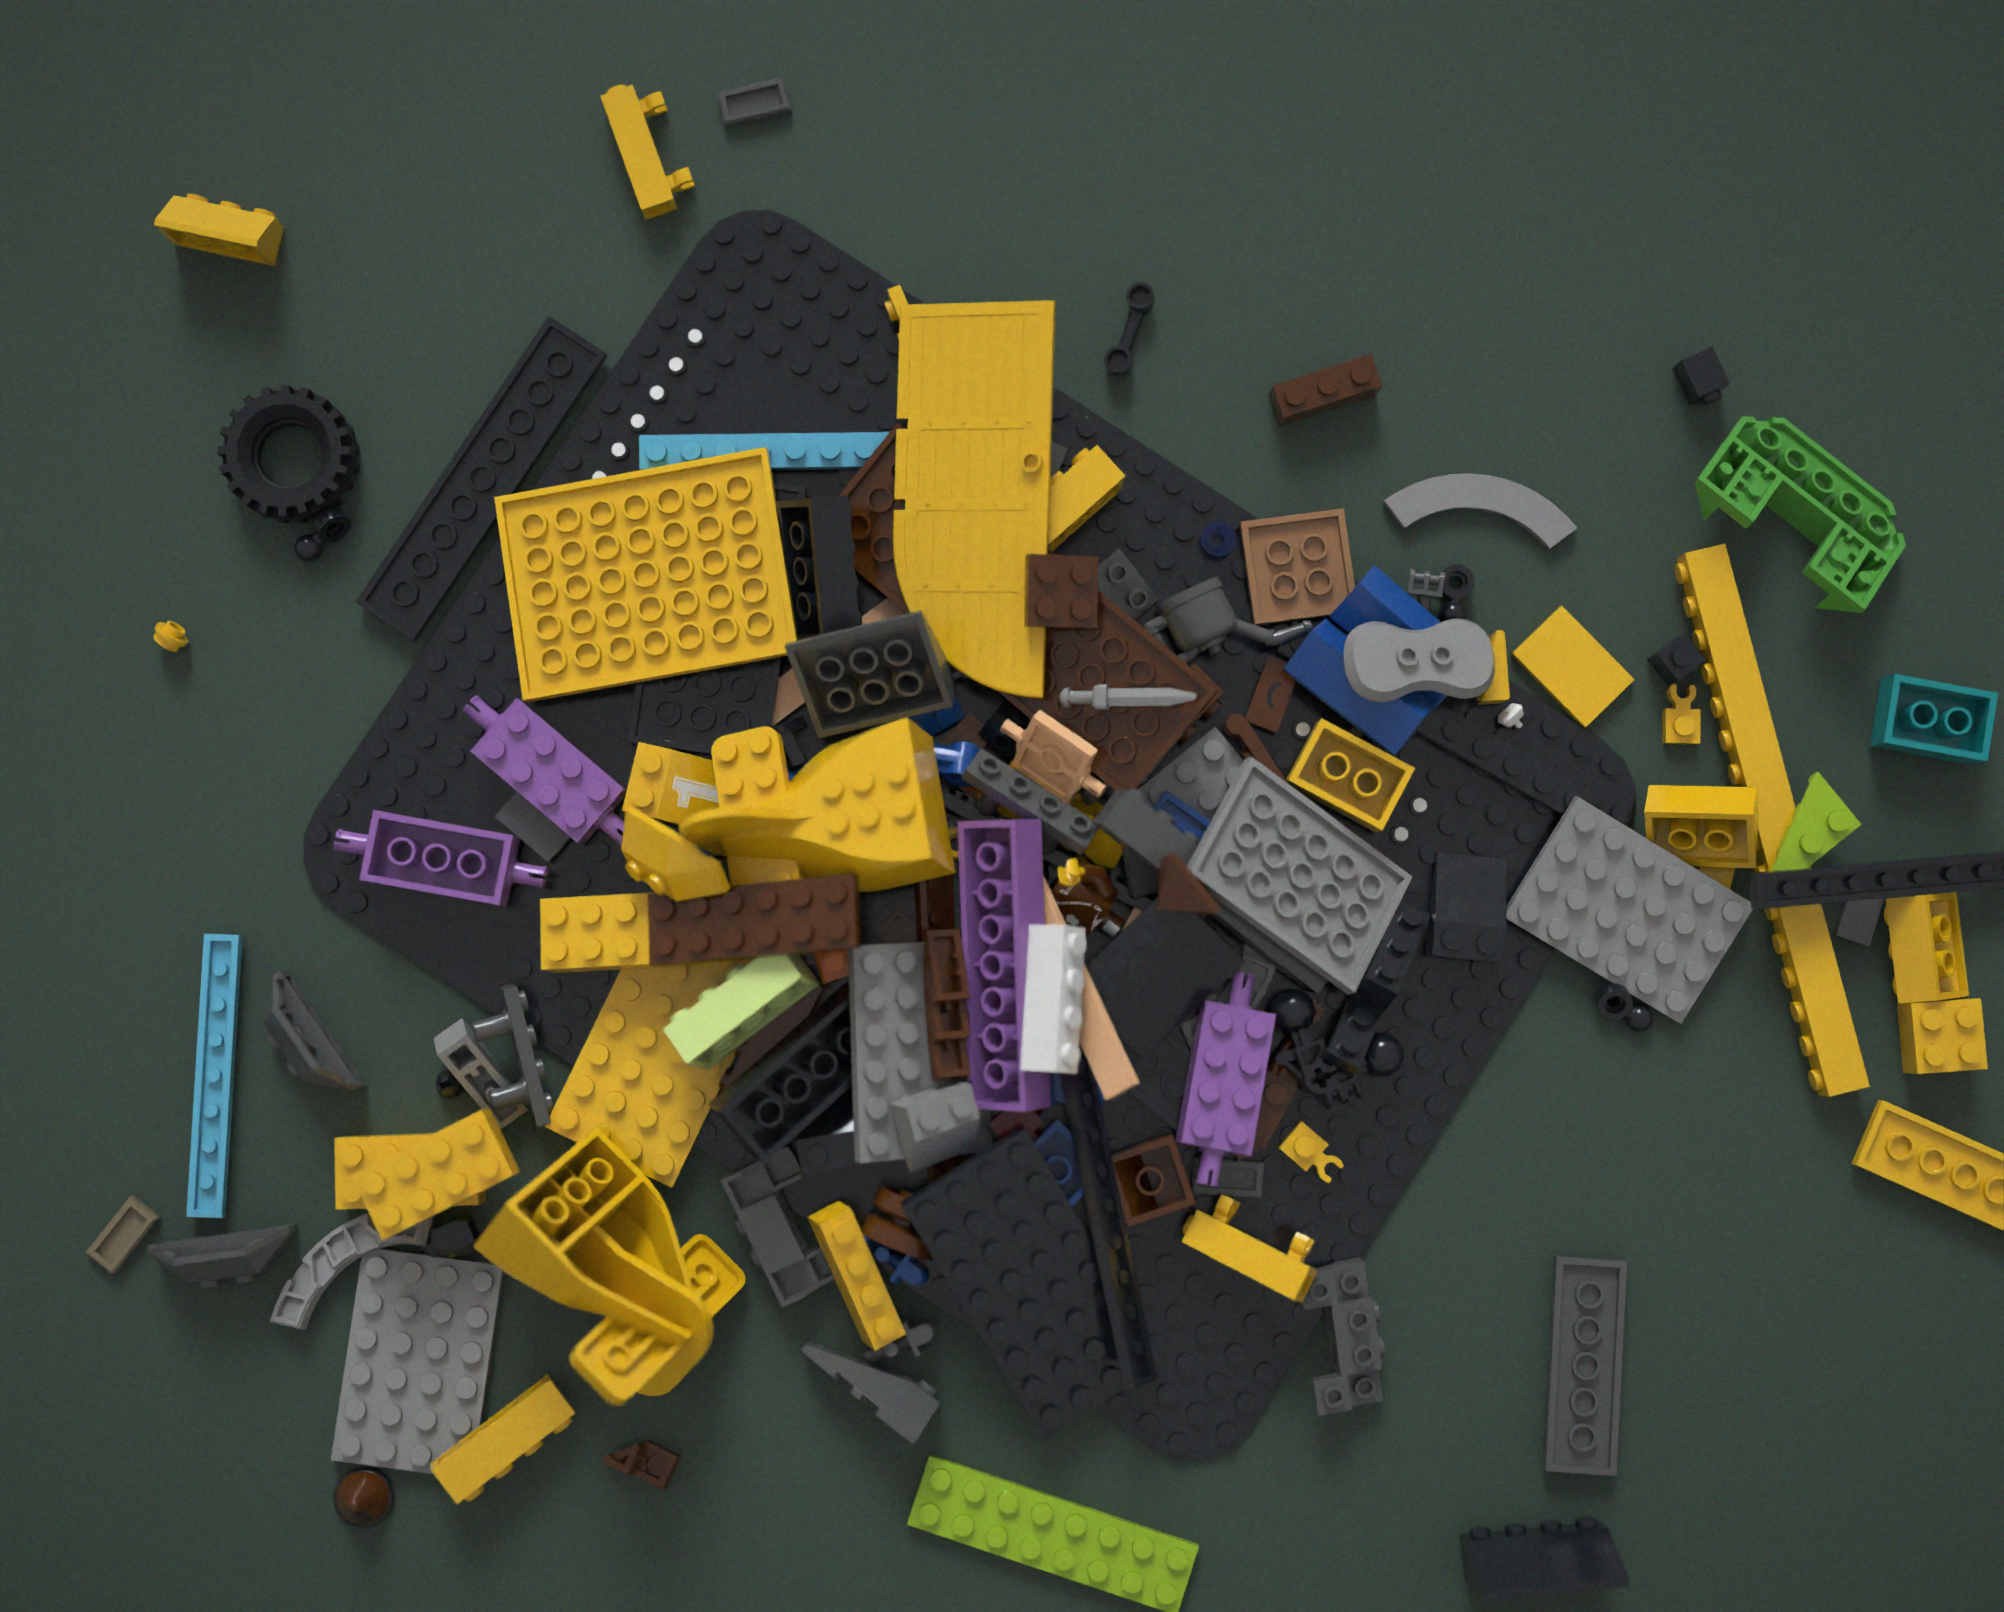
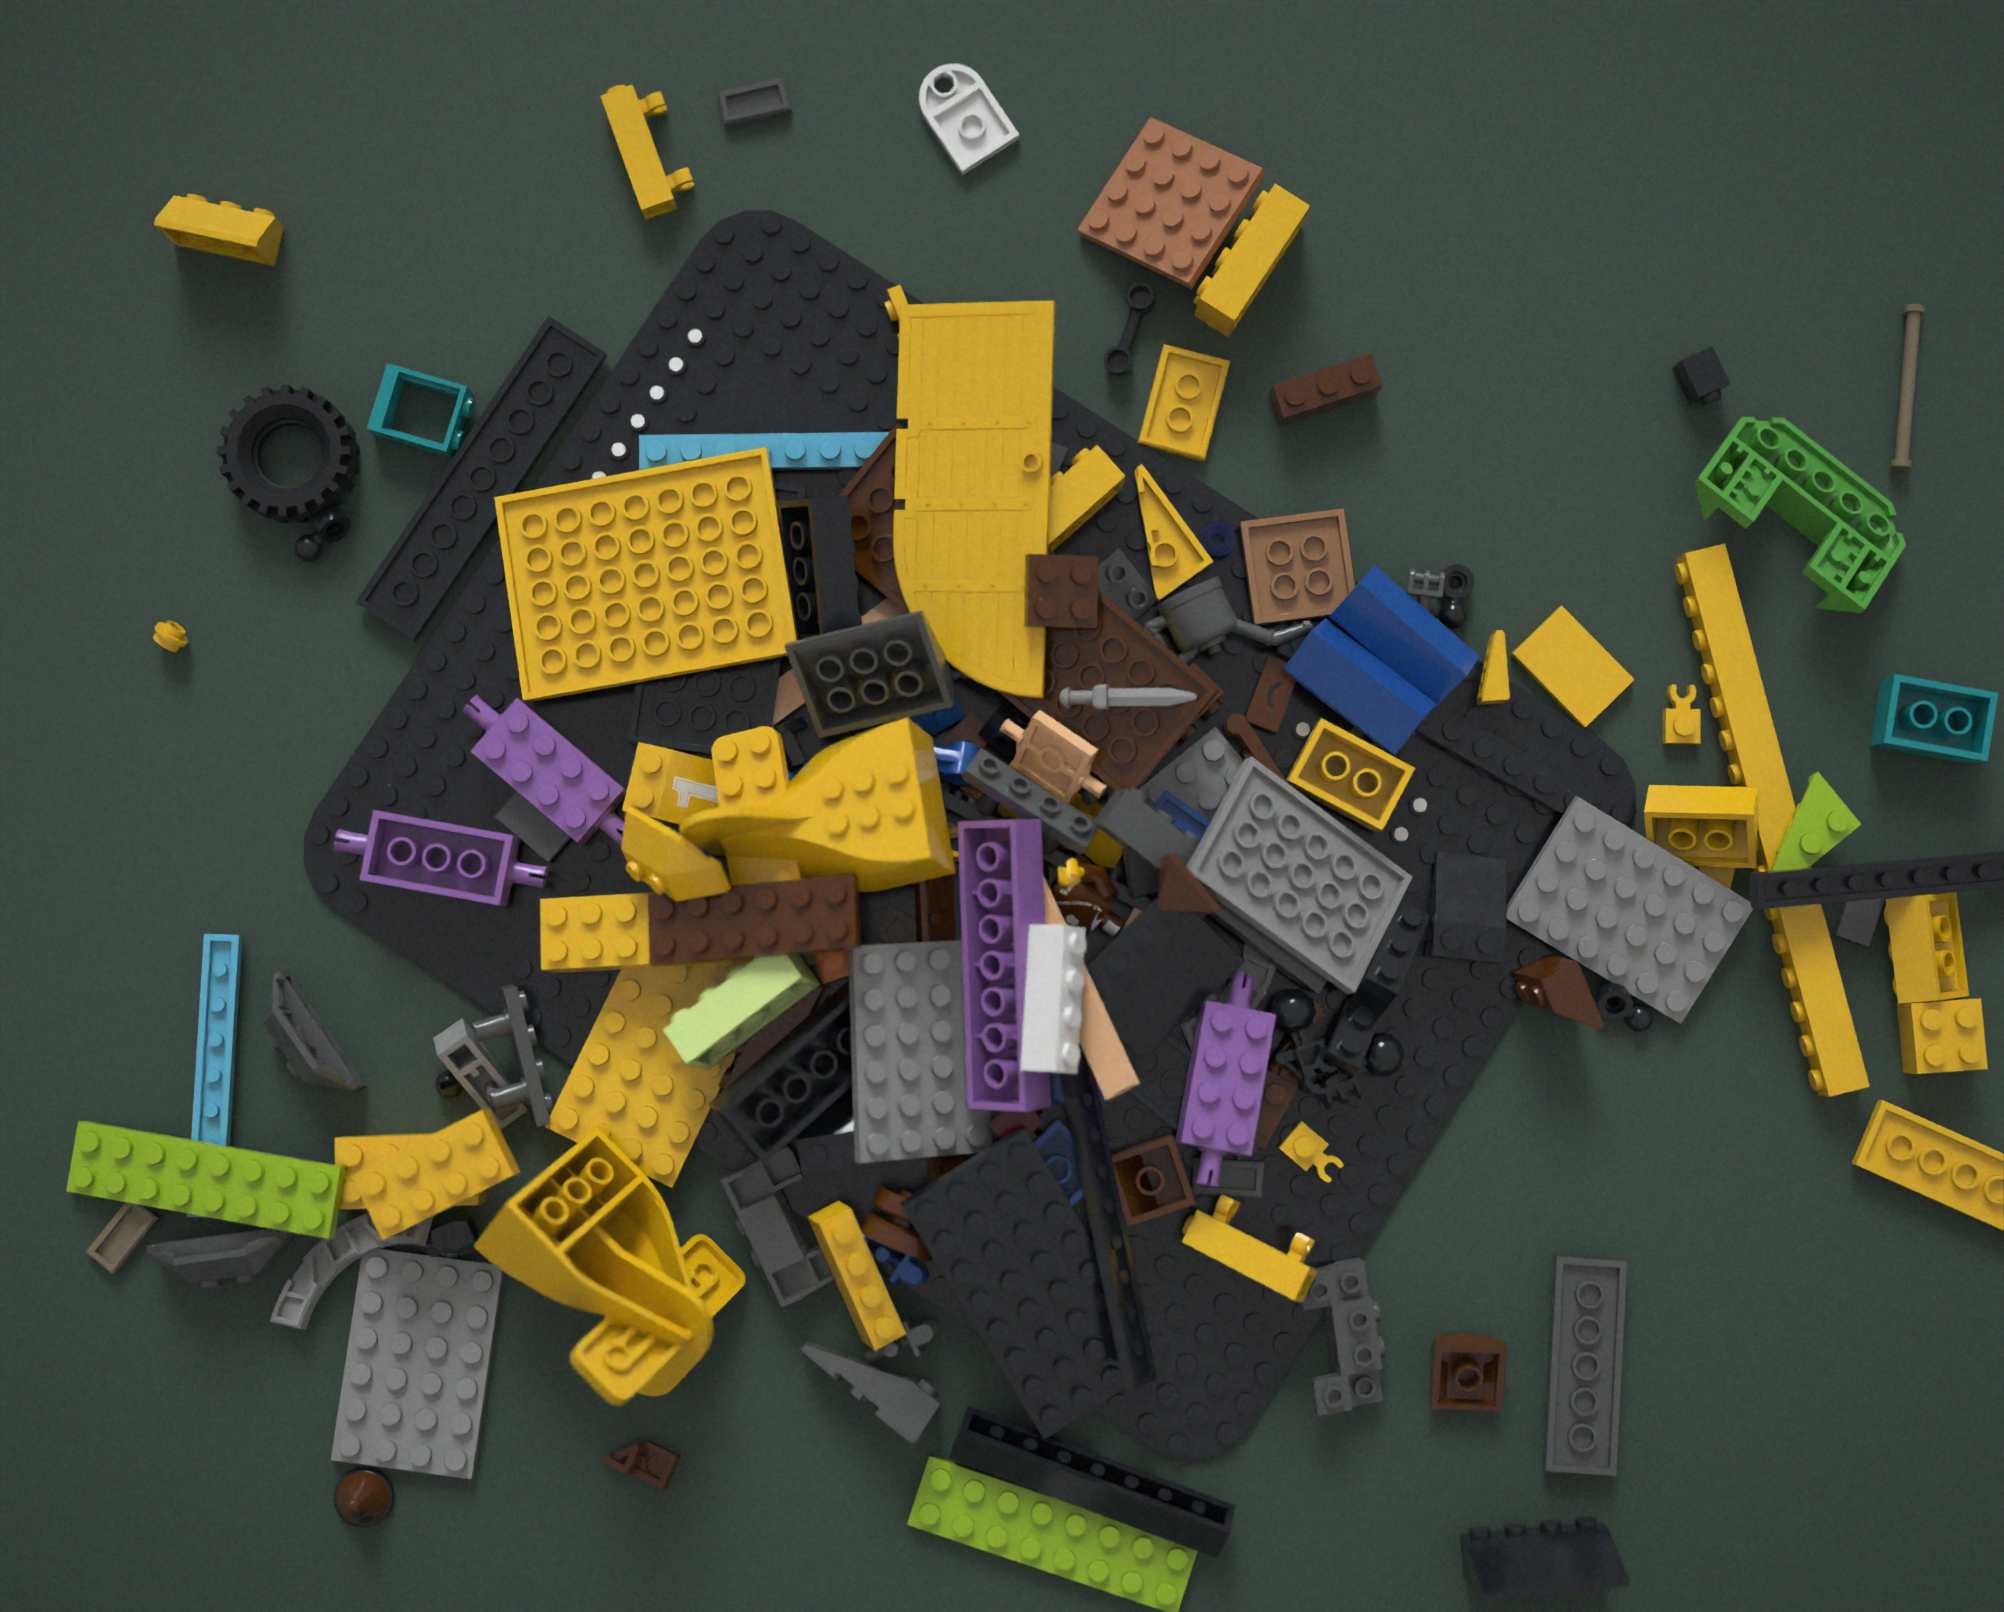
(206, 1179): none -> lime plate
(388, 401): none -> teal window
(502, 1439): yellow brick -> none
(937, 1123): light grey slope -> none
(945, 1006): reddish brown slope -> none
(966, 118): none -> white tile
(1092, 1482): none -> black brick
(1171, 202): none -> nougat plate
(1171, 545): none -> yellow wing
(1183, 402): none -> yellow tile
(1249, 263): none -> yellow brick
(1394, 661): light grey plate -> none
(1467, 1372): none -> reddish brown slope
(1482, 494): light grey tile -> none
(1511, 716): white rock -> none
(1558, 988): none -> reddish brown slope
(1676, 659): black brick -> none
(1907, 389): none -> dark tan bar

